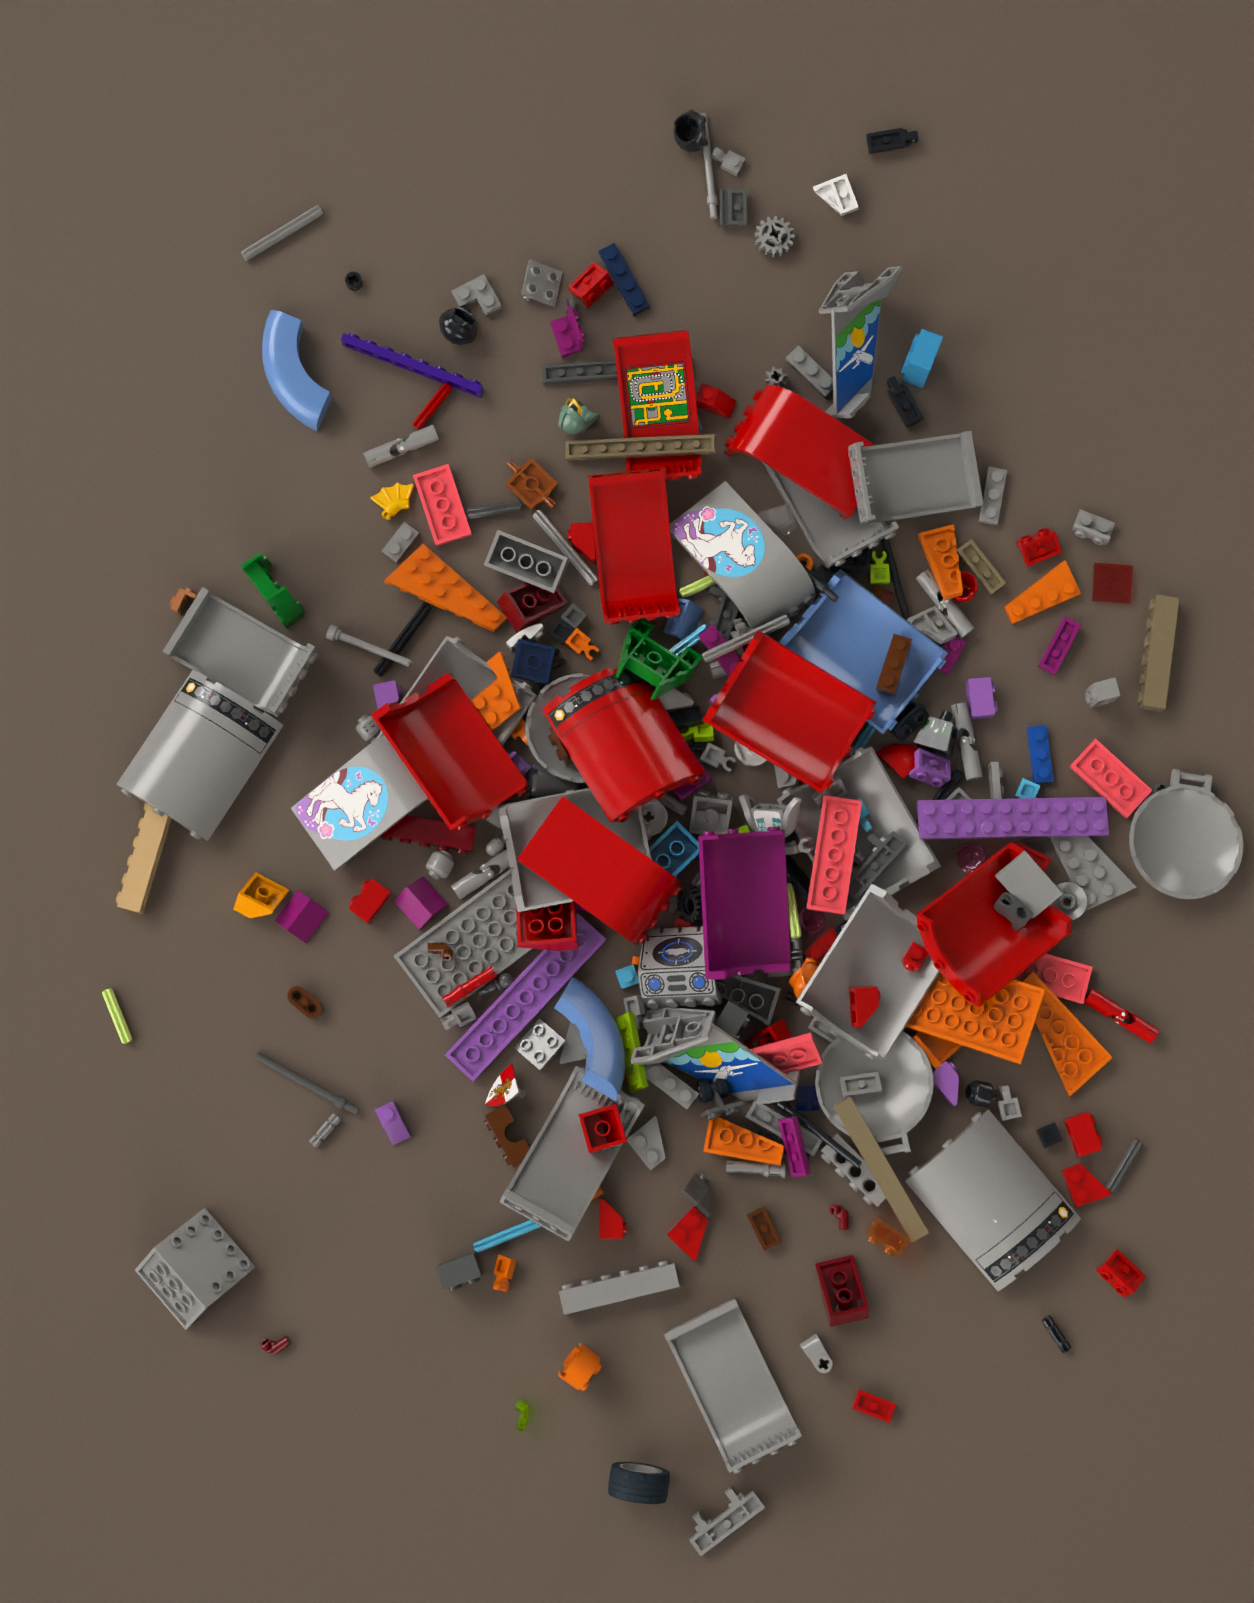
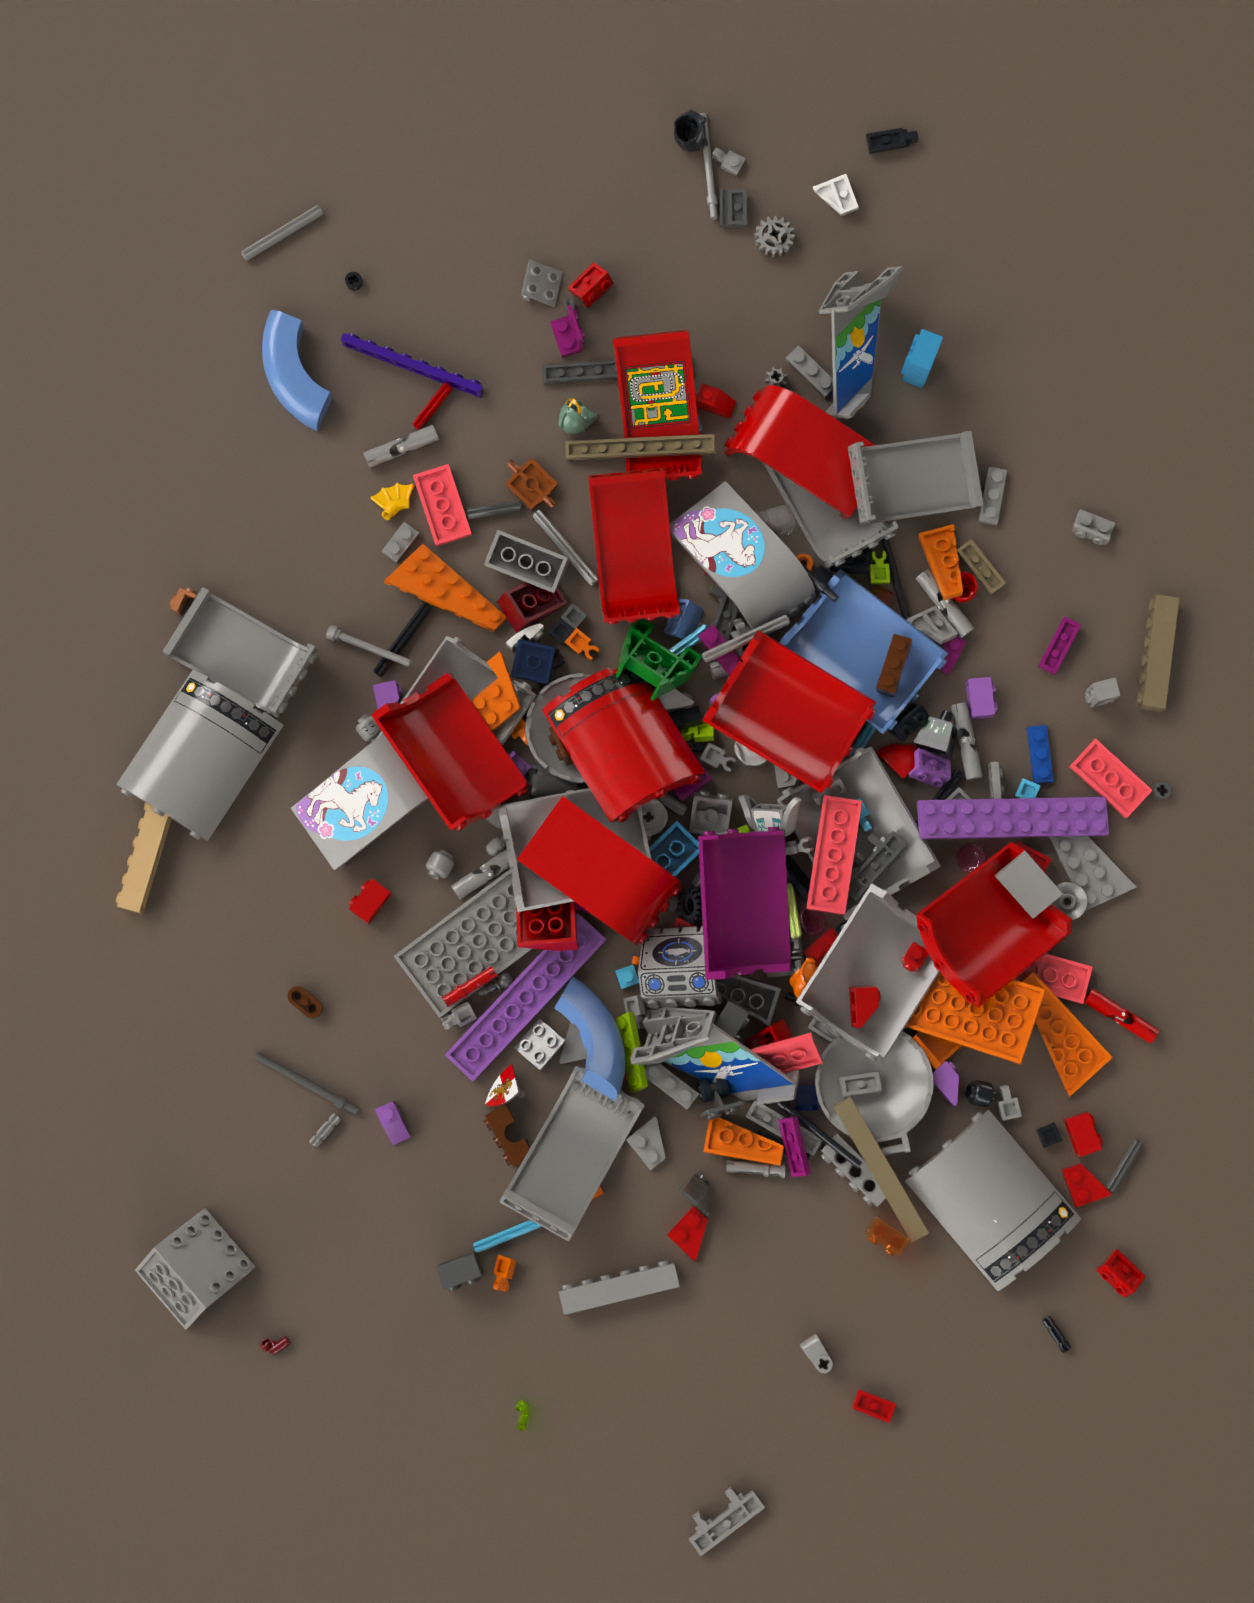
(117, 1015): yellowish green axle -> none
(259, 897): light orange slope -> none
(278, 598): green wedge -> none
(301, 916): magenta slope -> none
(420, 902): magenta slope -> none
(432, 832): dark red brick -> none
(443, 949): reddish brown arm -> none
(458, 326): black helmet -> none
(479, 291): light grey plate -> none
(580, 1366): orange brick -> none
(583, 539): red slope -> none
(602, 1128): red slope -> none
(610, 1222): red slope -> none
(623, 279): dark blue plate -> none
(638, 1482): black wheel -> none
(697, 586): yellowish green axle -> none
(732, 1386): light grey panel -> none
(763, 1228): reddish brown plate -> none
(840, 1213): dark red arm -> none
(842, 1291): dark red slope -> none
(904, 402): black hinge -> none
(1013, 910): dark grey leg -> none
(1039, 546): red bracket -> none
(1044, 594): orange wing -> none
(1112, 583): clear red tile -> none
(1186, 839): light grey dish -> none

